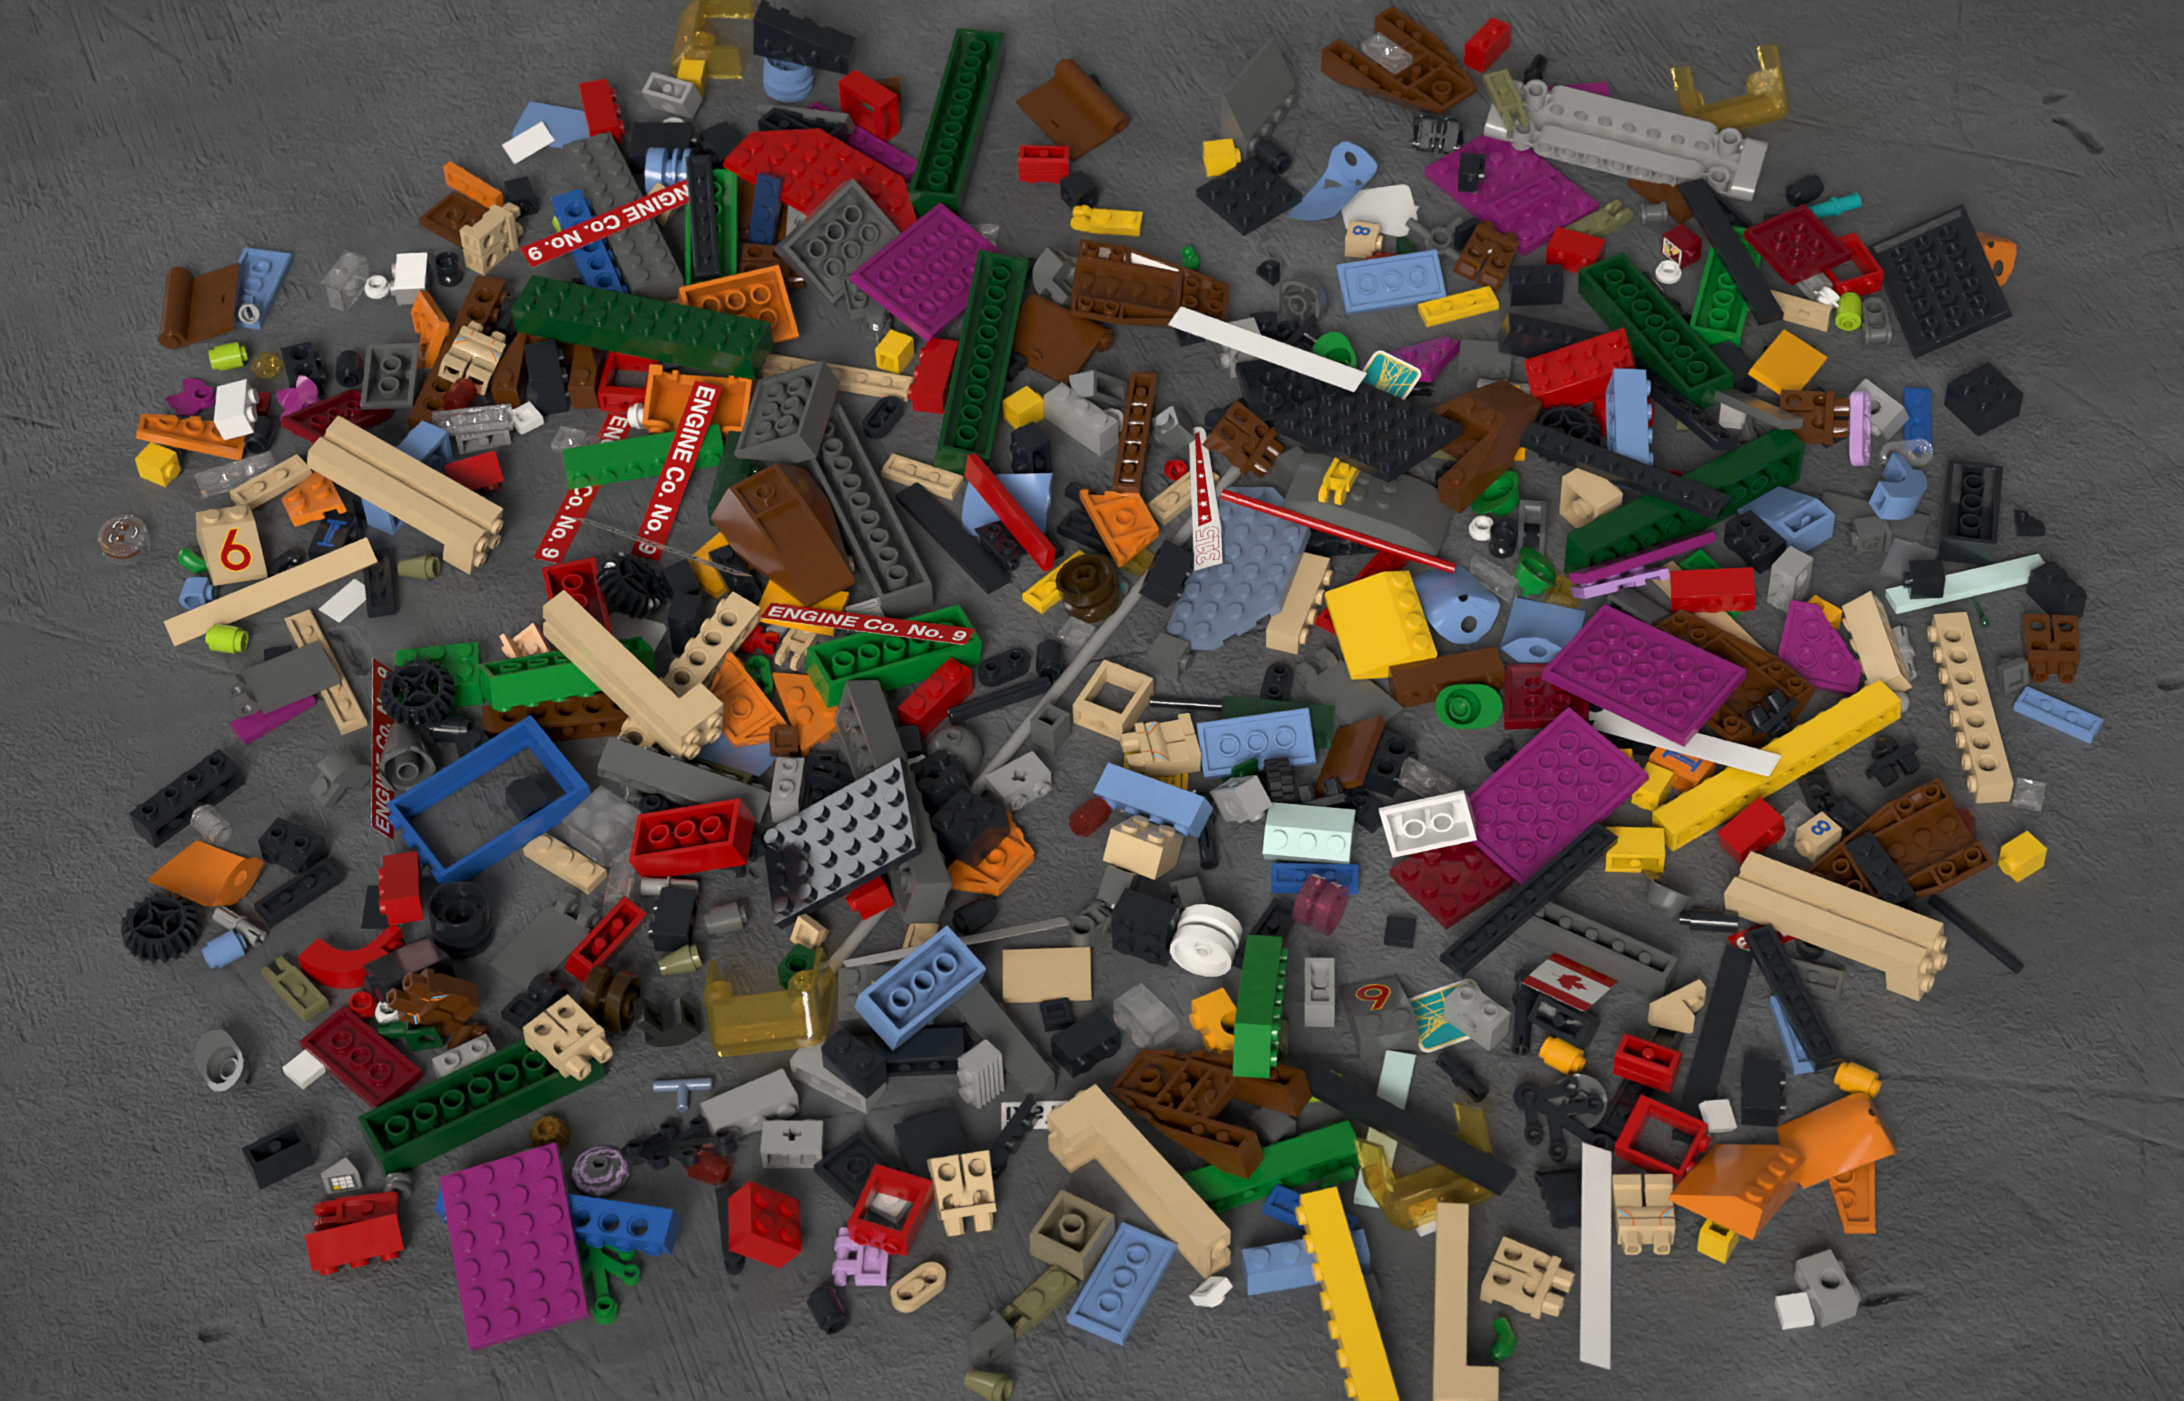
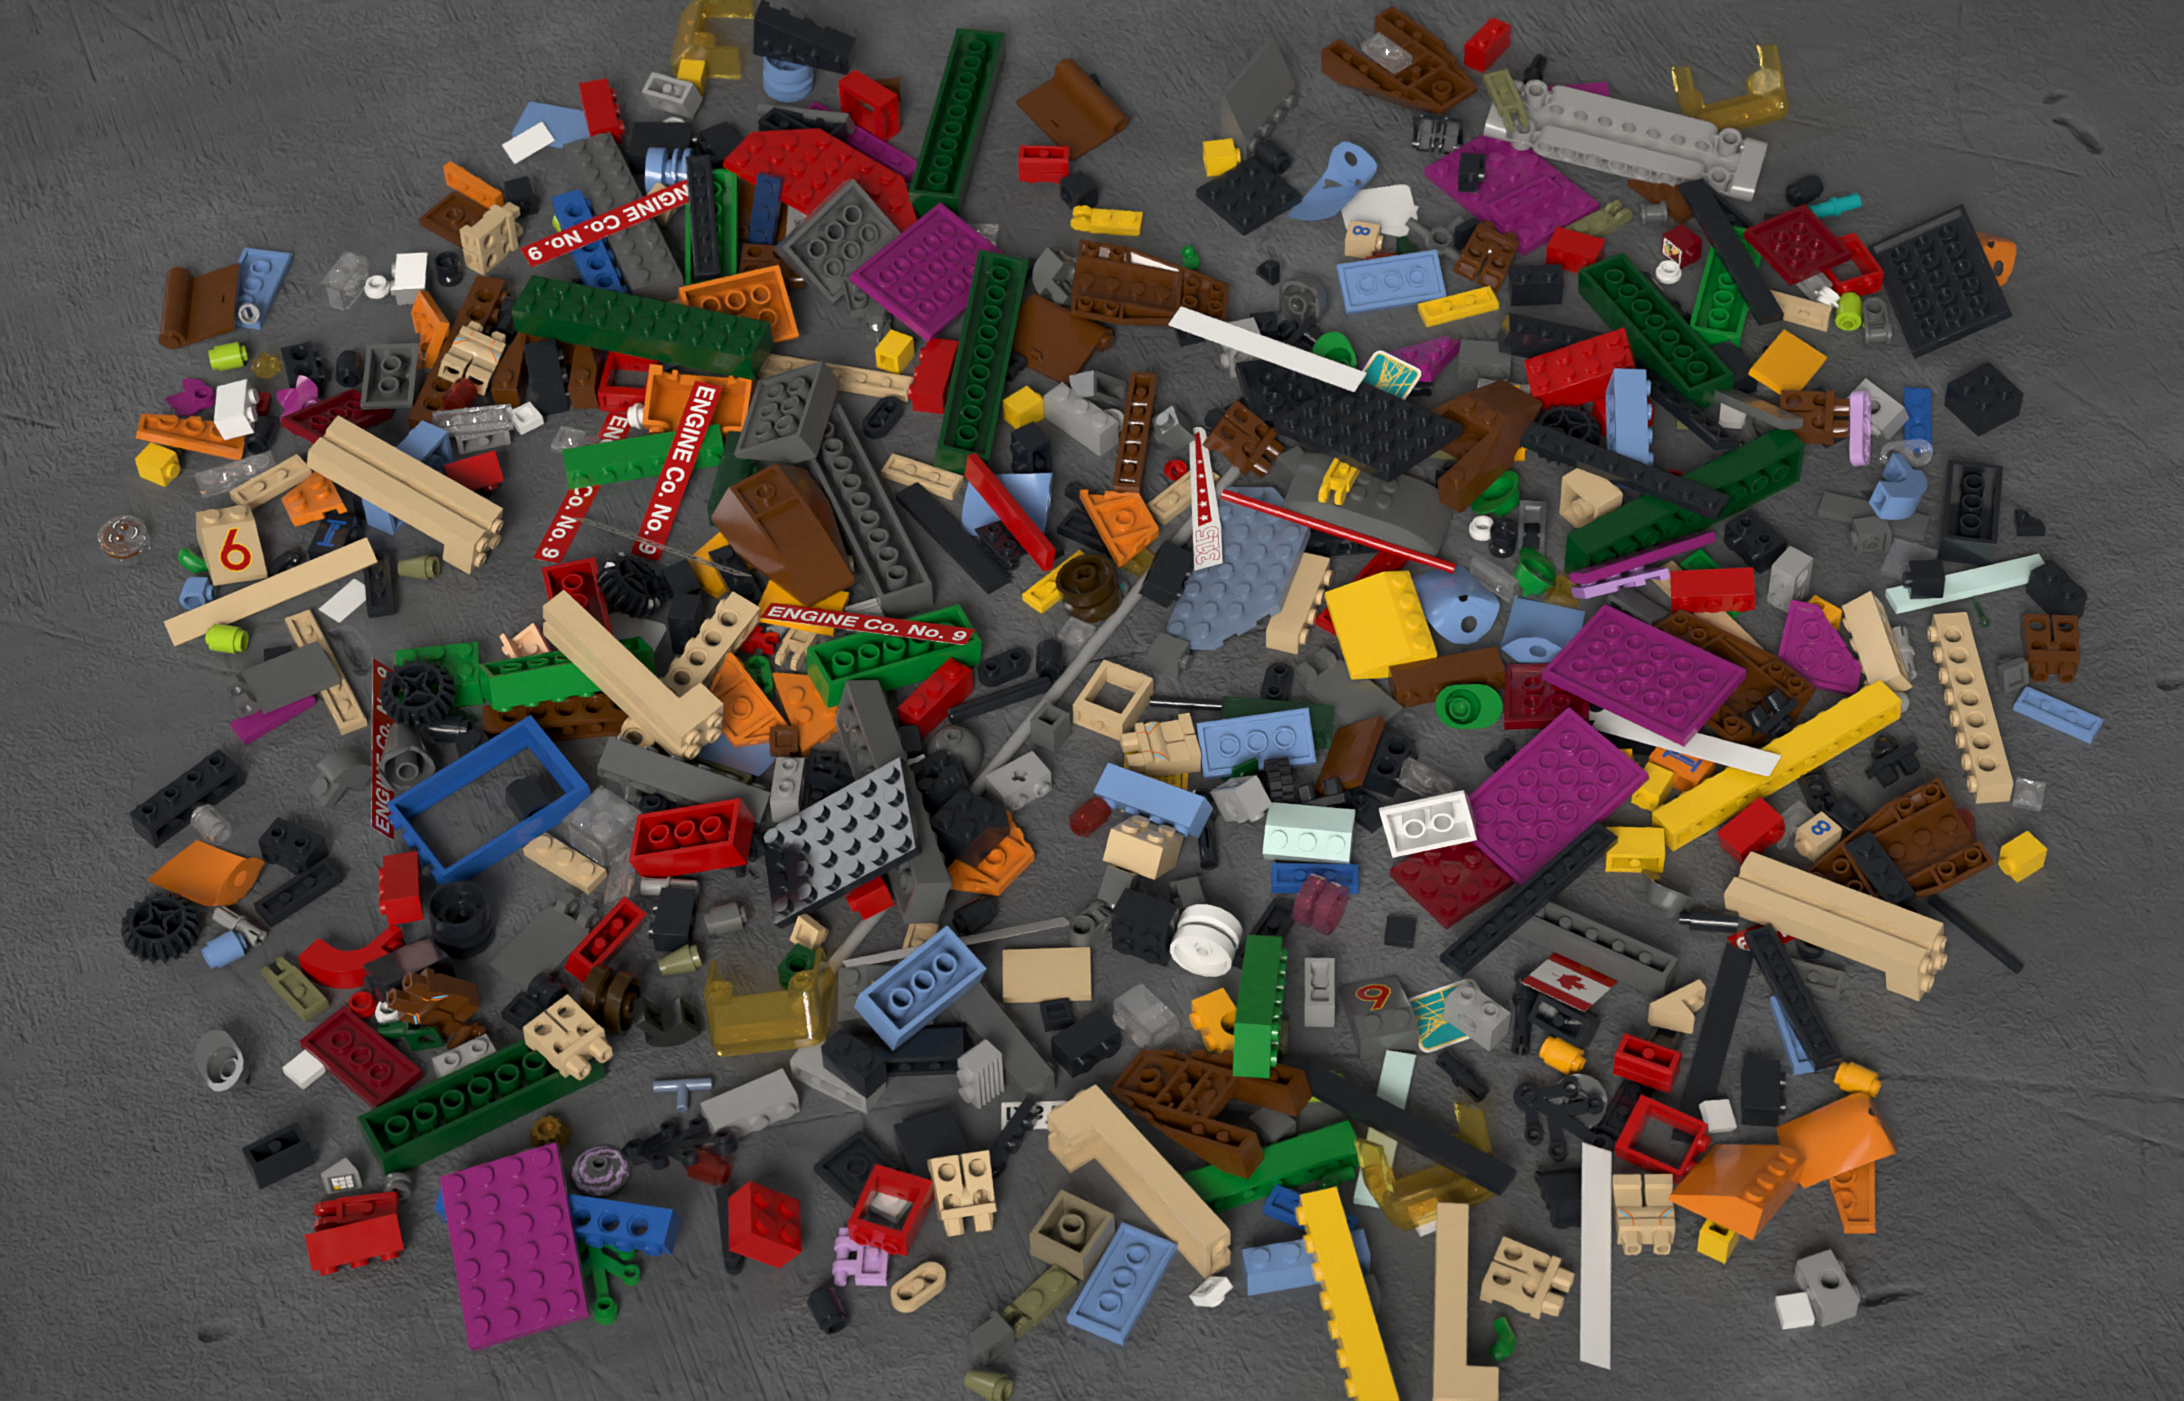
(372, 915): black sticker -> none
(792, 1143): light grey brick -> none
(1794, 516): medium blue slope -> none

